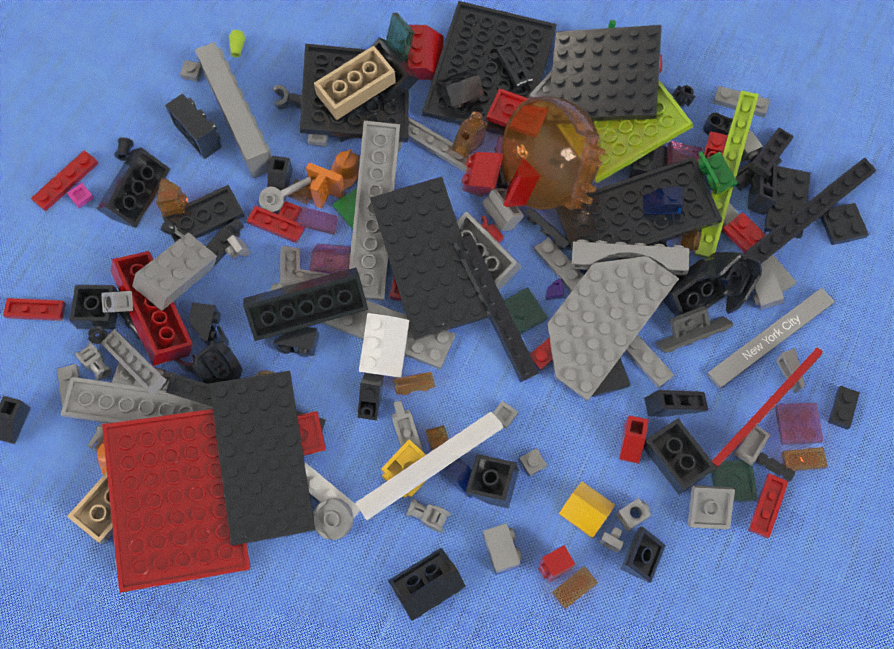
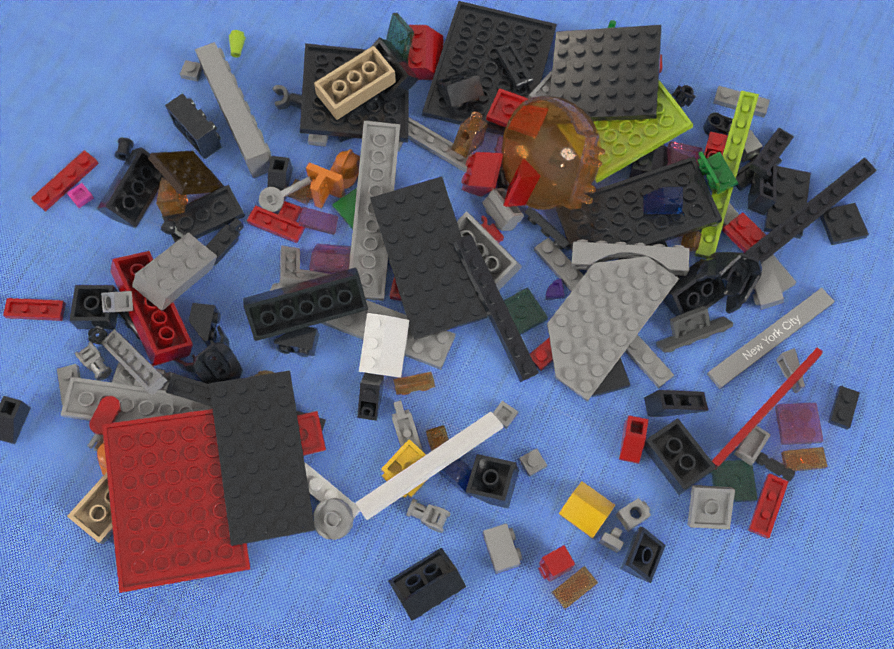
(105, 413): none -> red tile
(185, 172): none -> dark brown plate
(237, 247): light grey tile -> none

